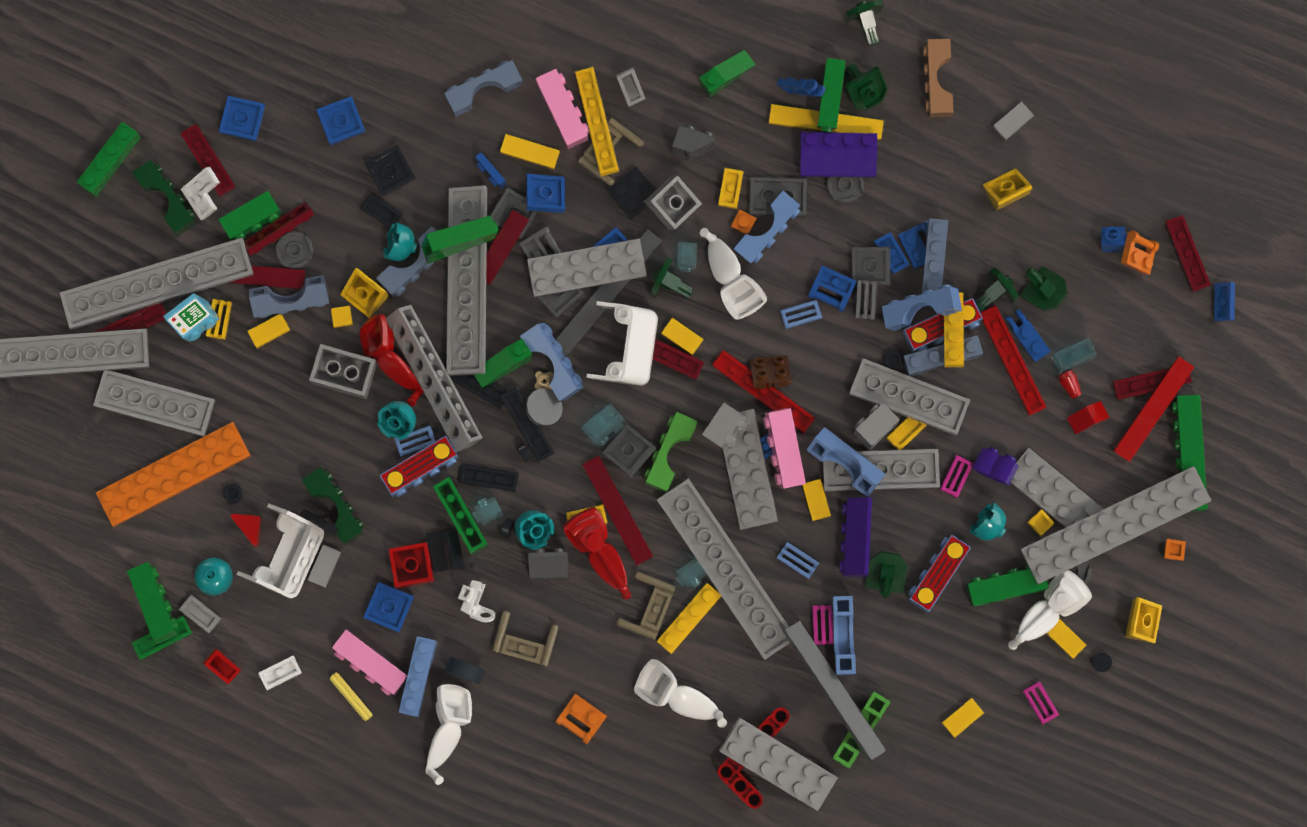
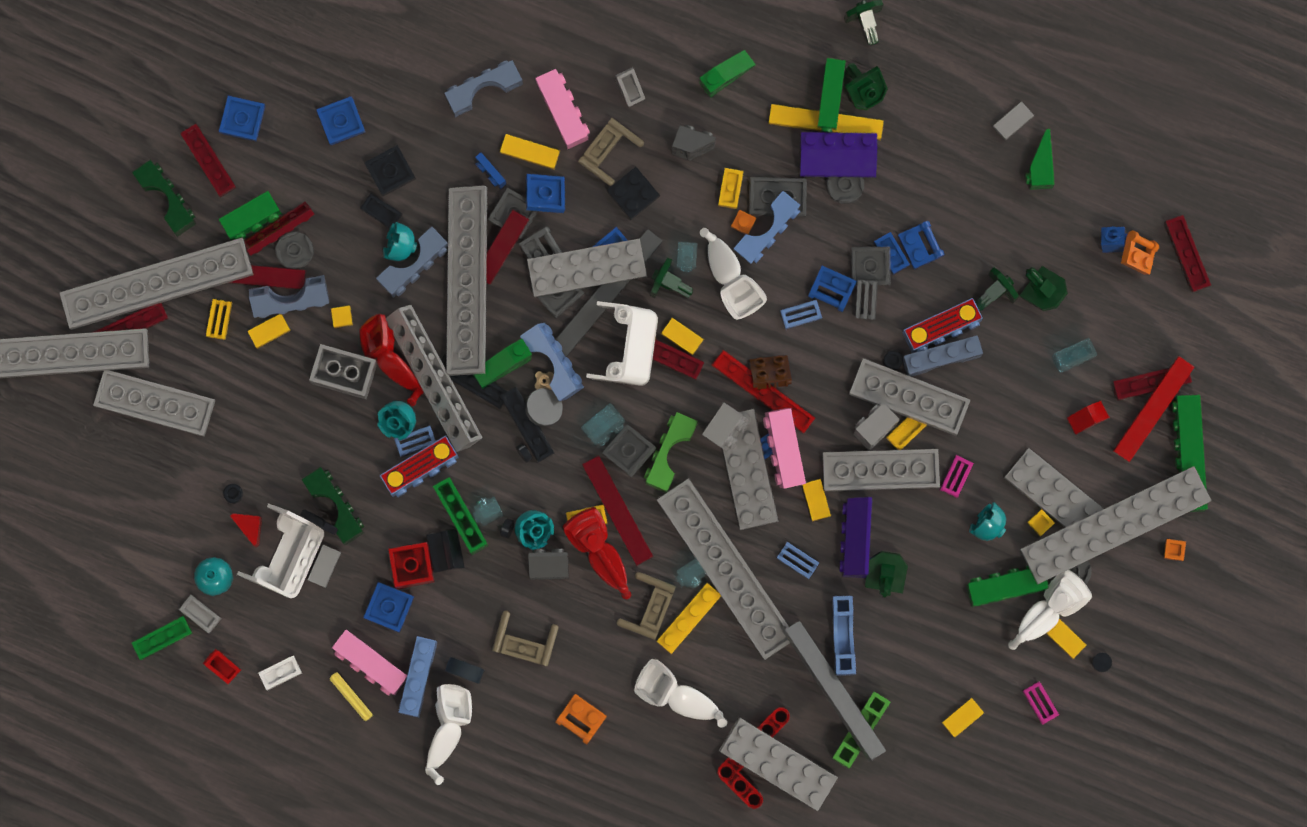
(108, 159): green brick -> none
(153, 603): green brick -> none
(173, 474): orange plate -> none
(192, 317): slope -> none
(197, 193): white plate -> none
(364, 293): yellow slope -> none
(458, 238): green slope -> none
(471, 598): white piece -> none
(489, 478): black tile -> none
(597, 121): yellow tile -> none
(673, 202): light grey brick -> none
(802, 87): blue hinge -> none
(822, 608): dark pink tile -> none
(830, 448): medium blue arch -> none
(900, 313): medium blue arch -> none
(935, 254): sand blue arch -> none
(939, 101): medium nougat arch -> none
(939, 573): brick -> none
(954, 338): yellow plate -> none
(995, 466): dark purple brick -> none
(1007, 189): yellow slope -> none
(1012, 361): red tile -> none
(1028, 337): blue hinge -> none
(1041, 169): none -> green slope
(1070, 383): red cone -> none
(1143, 620): yellow slope -> none
(1224, 302): blue plate -> none

